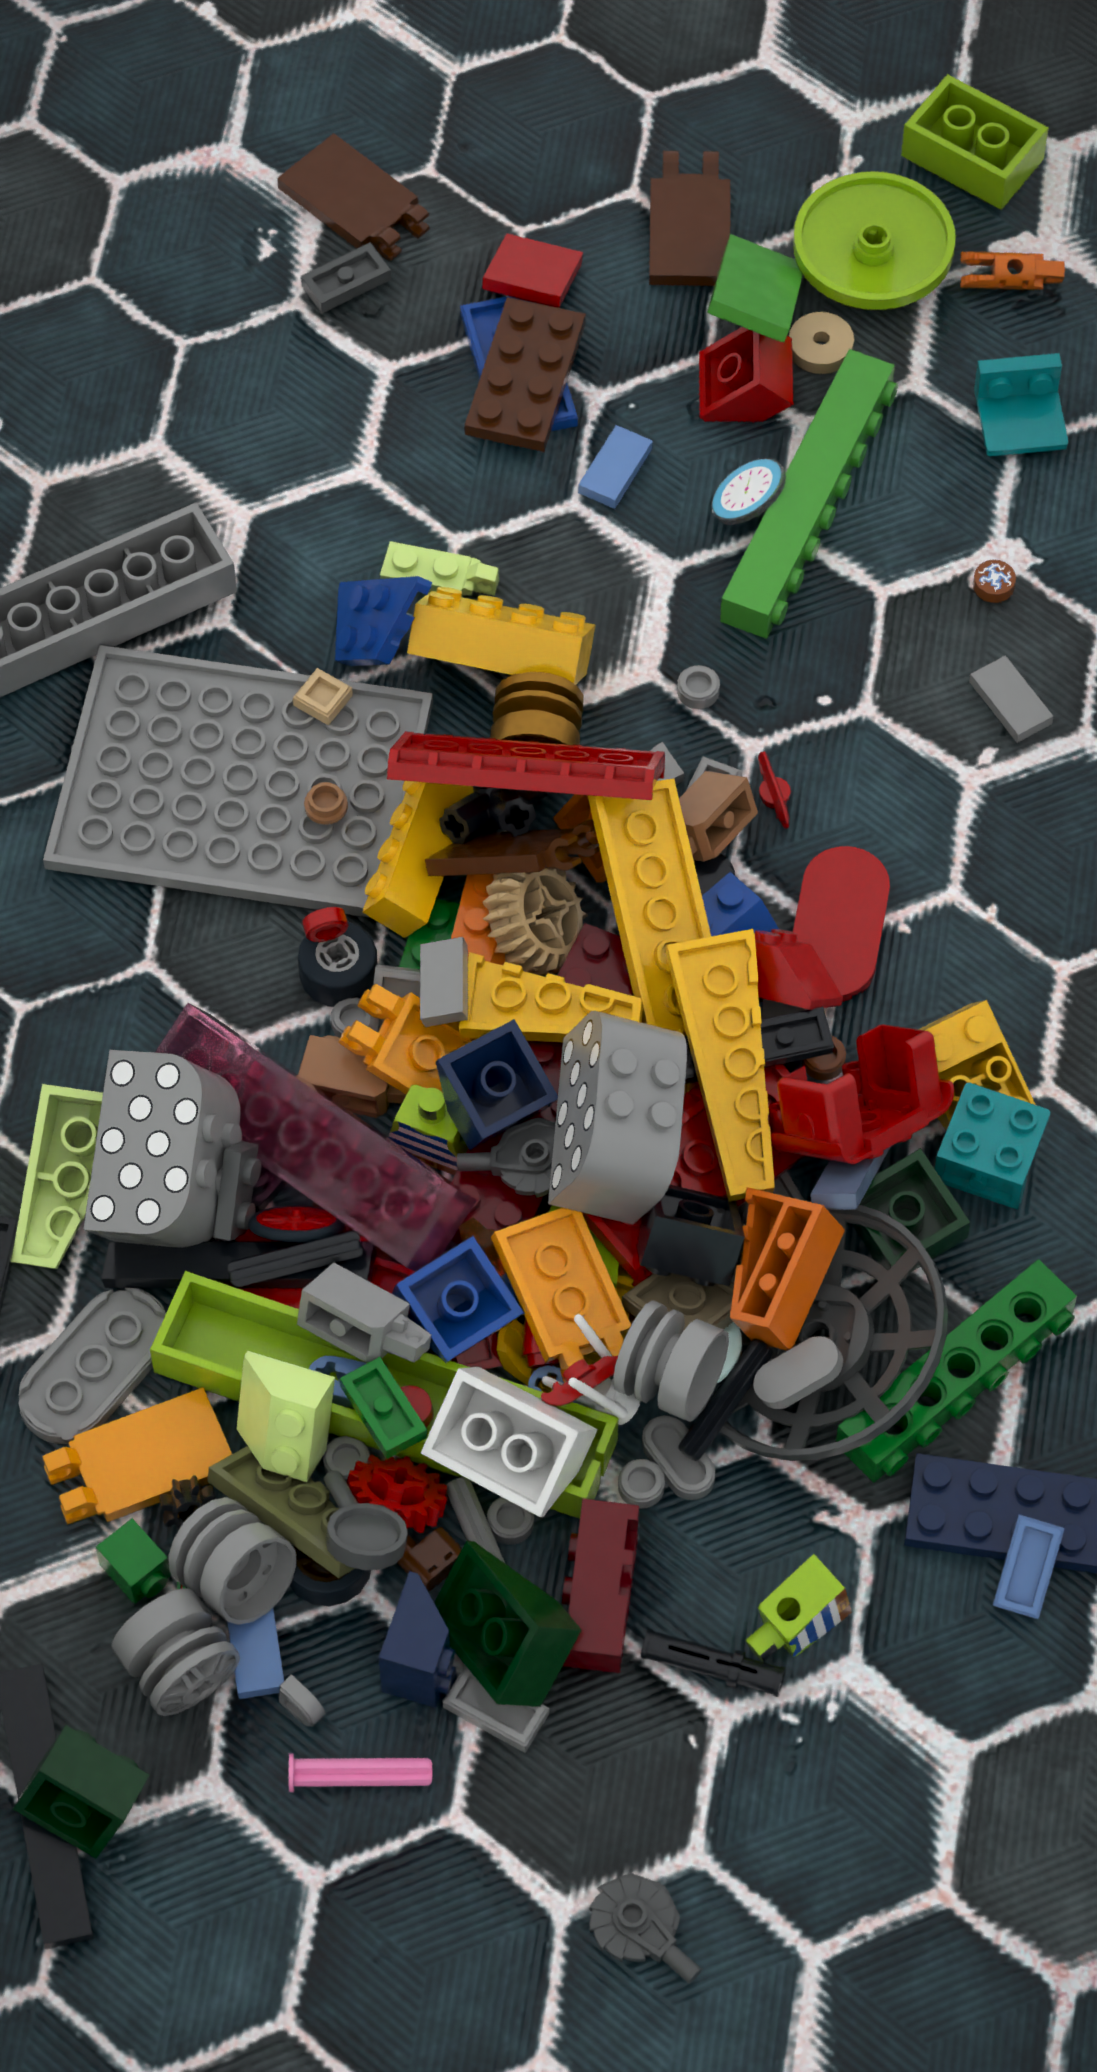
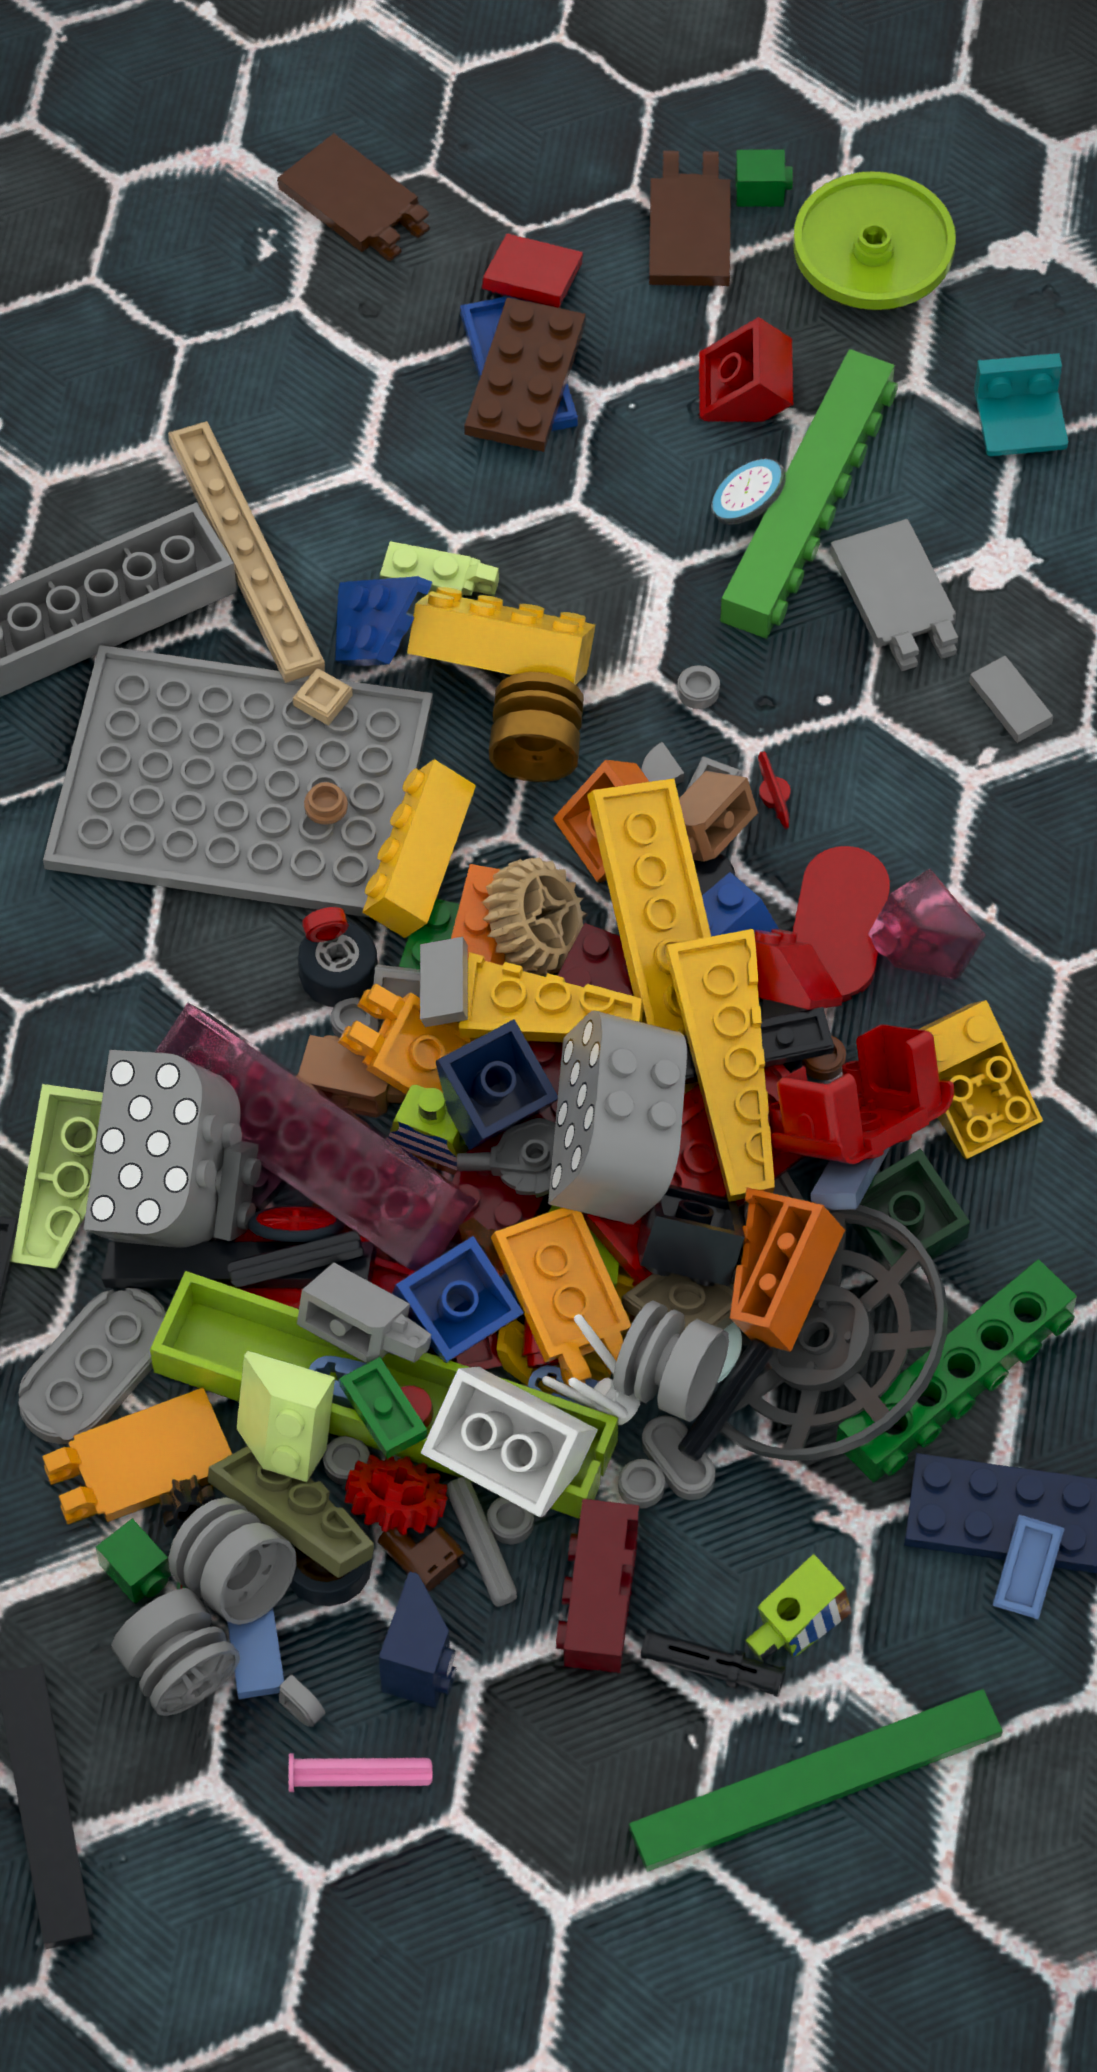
(81, 1791): dark green brick -> none
(254, 564): none -> tan tile
(345, 277): dark grey plate -> none
(363, 1533): dark grey piece -> none
(490, 810): black piece -> none
(504, 1628): dark green slope -> none
(507, 1722): light grey tile -> none
(519, 854): reddish brown tile -> none
(525, 765): red ladder -> none
(589, 1374): red piece -> none
(615, 466): medium blue tile -> none
(638, 1921): dark grey piece -> none
(756, 288): bright green tile -> none
(762, 178): none -> green brick
(798, 1372): light grey tile -> none
(814, 1780): none -> green tile
(825, 328): tan piece -> none
(896, 591): none -> light grey tile
(926, 929): none -> clear pink slope
(974, 141): lime brick -> none
(991, 1145): teal bracket -> none
(994, 581): dark orange tile -> none
(1031, 271): orange hinge -> none

